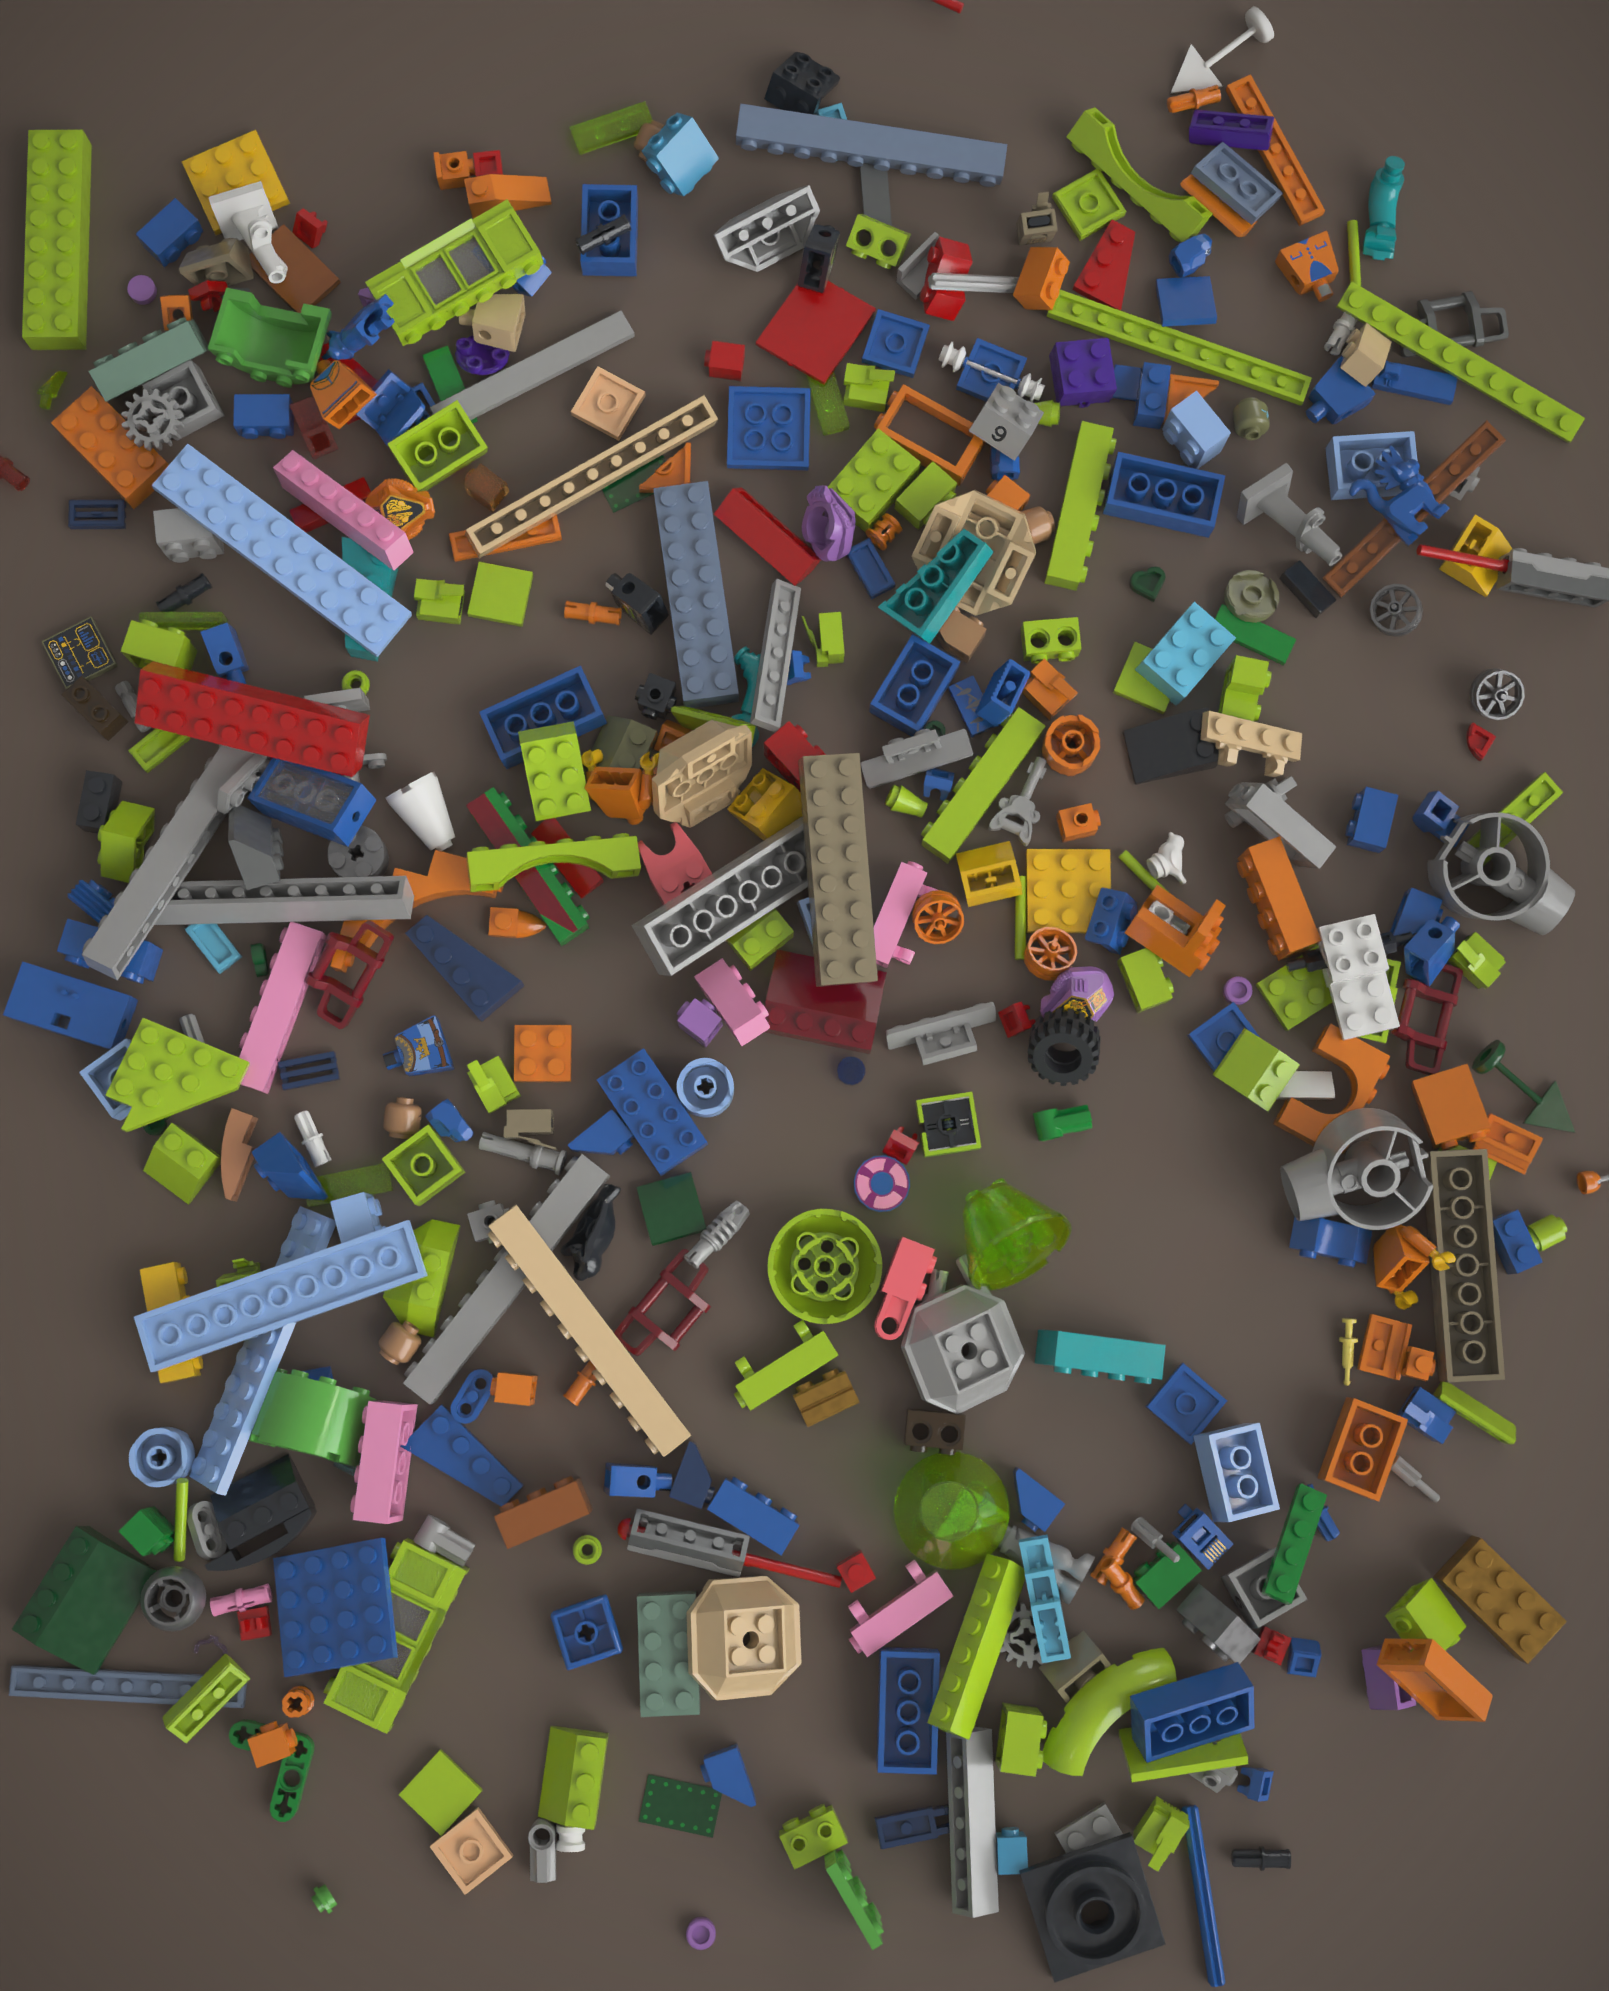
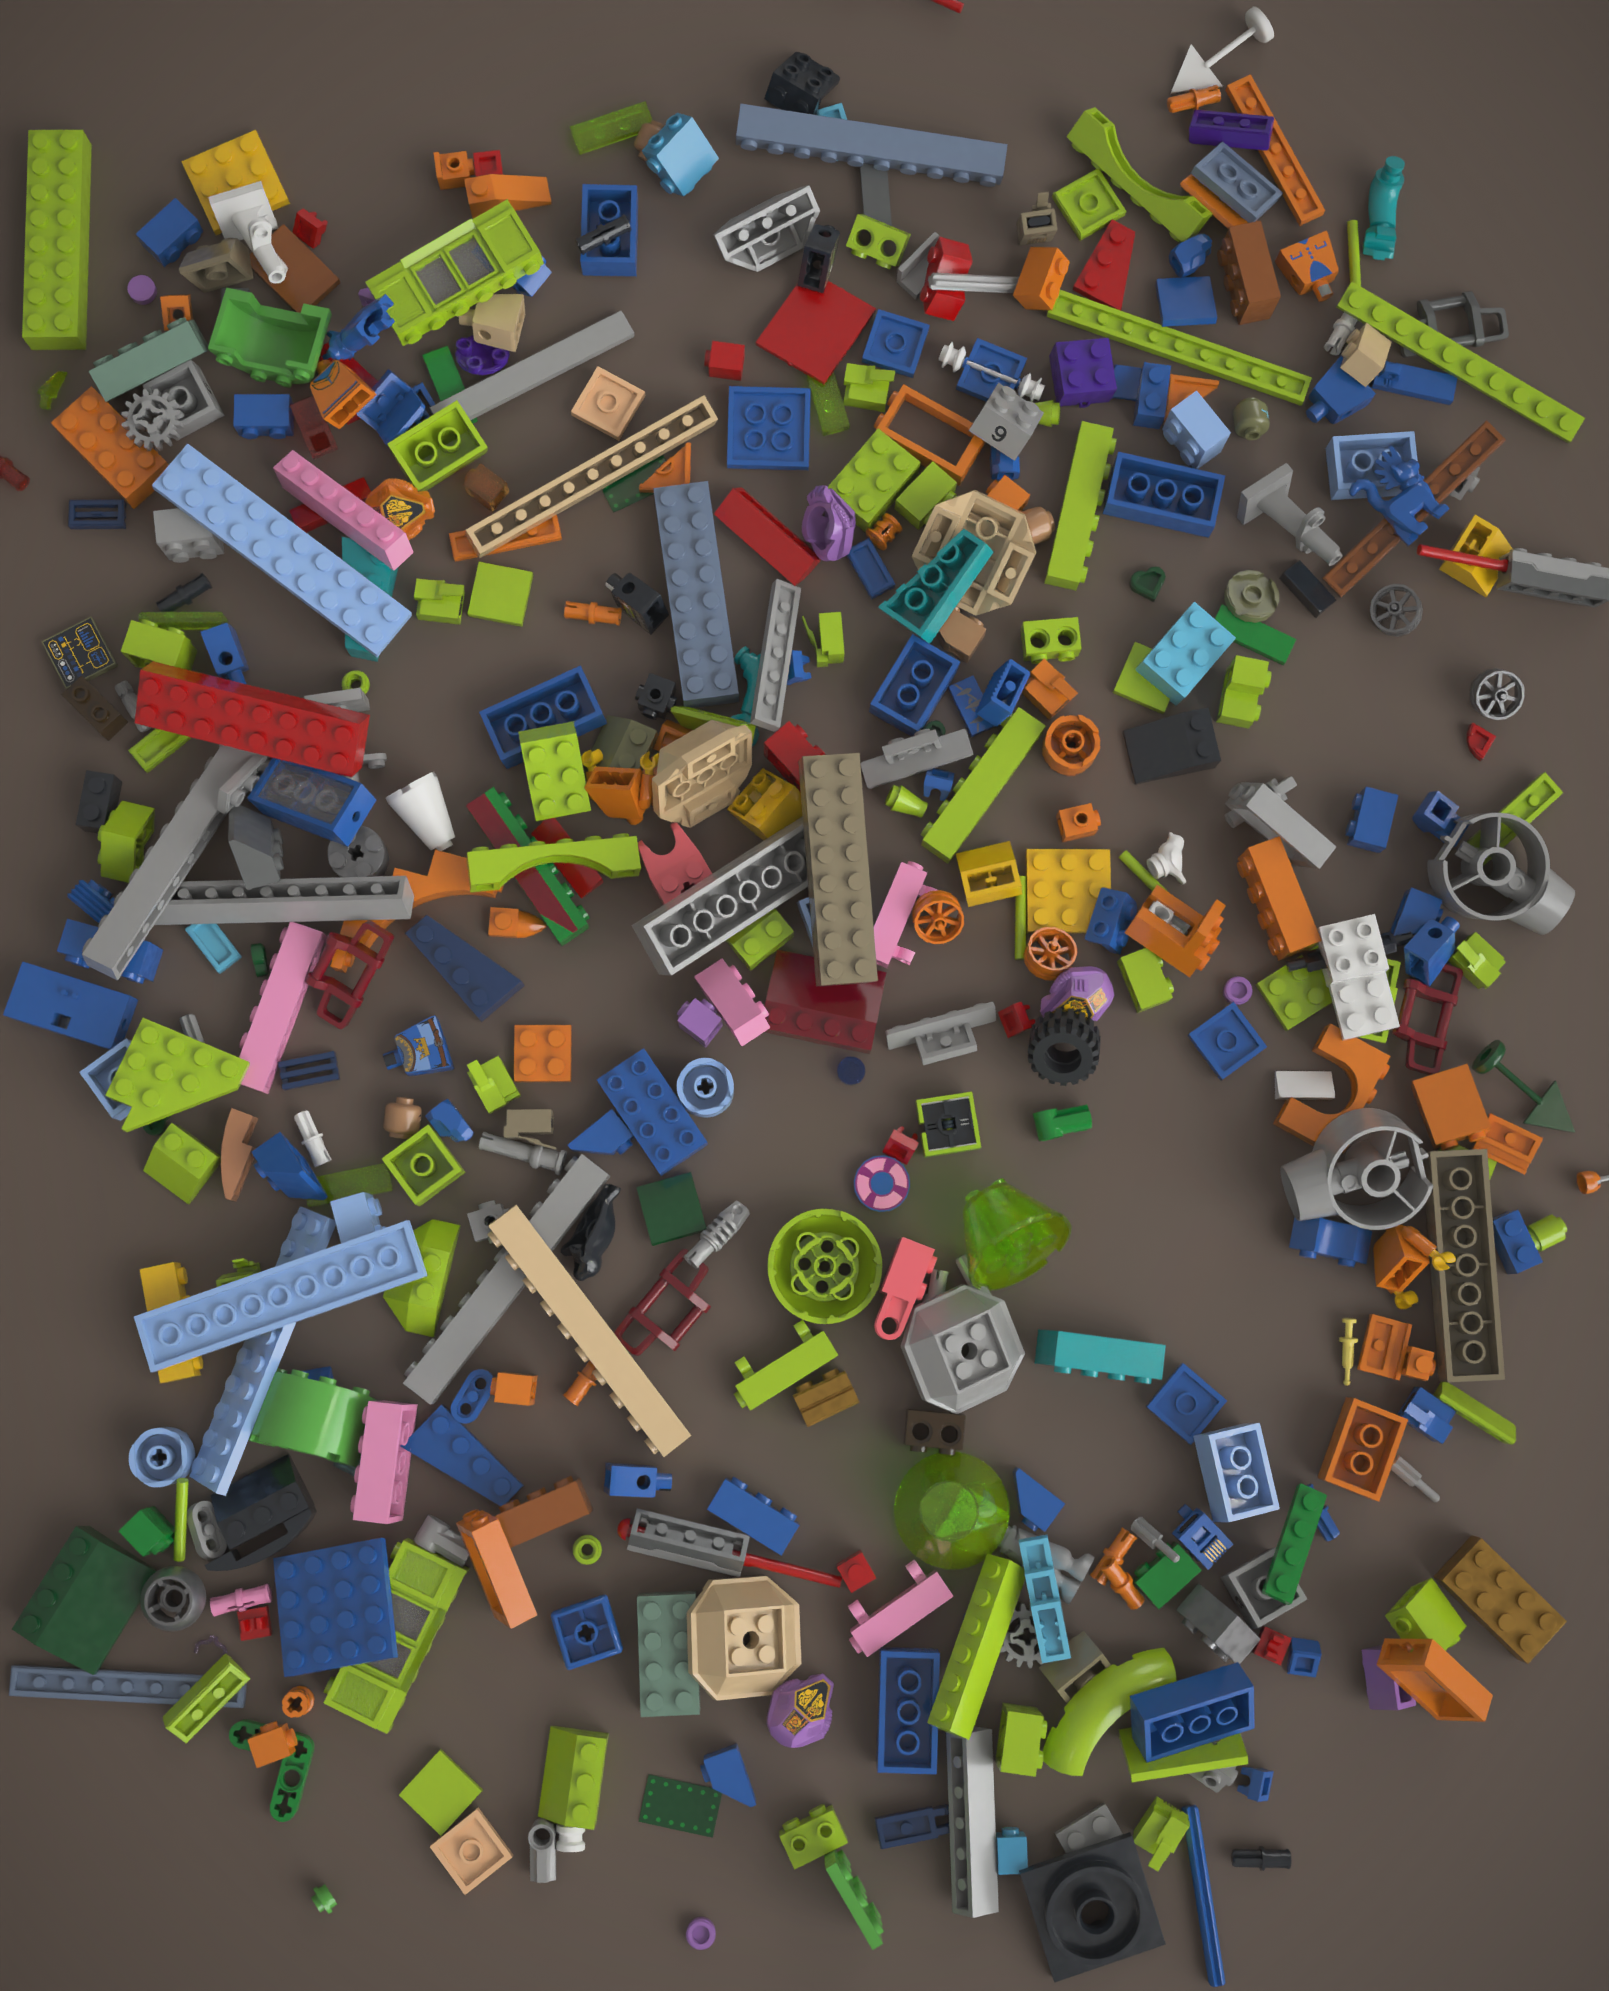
(209, 294): red tile -> none
(399, 1342): medium nougat head -> none
(496, 1568): none -> orange window
(692, 1479): dark blue slope -> none
(800, 1711): none -> medium lavender helmet
(1021, 806): light grey piece -> none
(1240, 734): tan hinge -> none
(1248, 273): none -> dark orange brick
(1256, 1069): lime slope -> none

